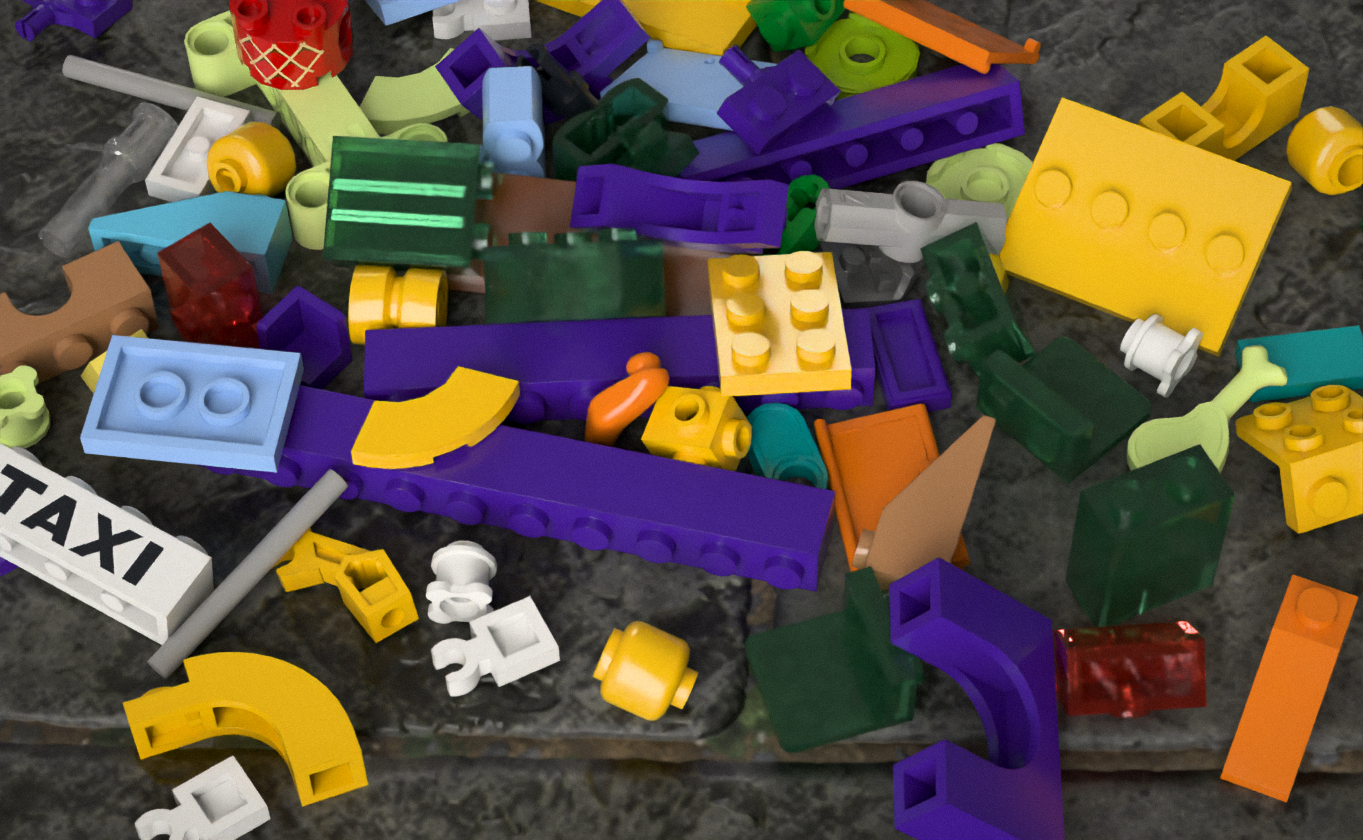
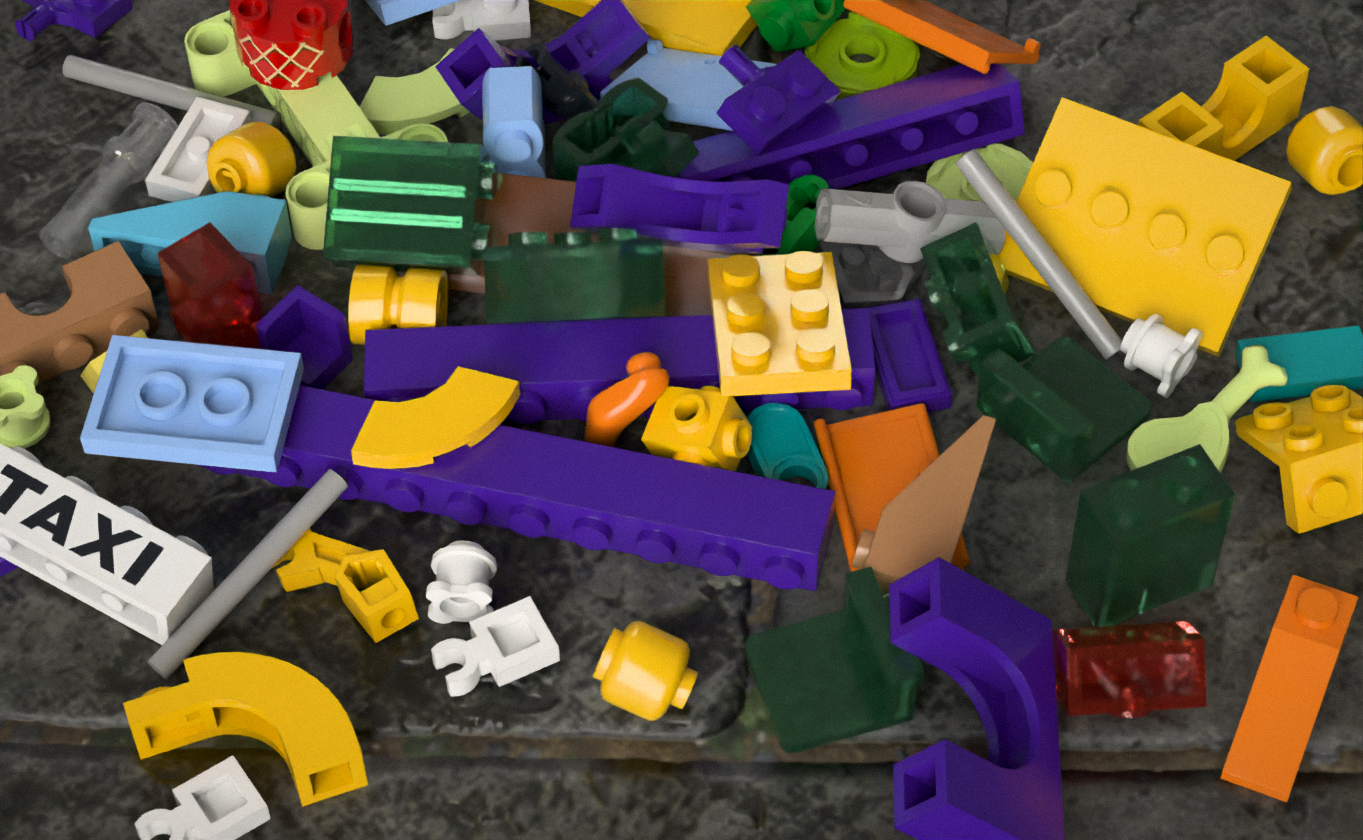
(1039, 253): none -> light grey bar

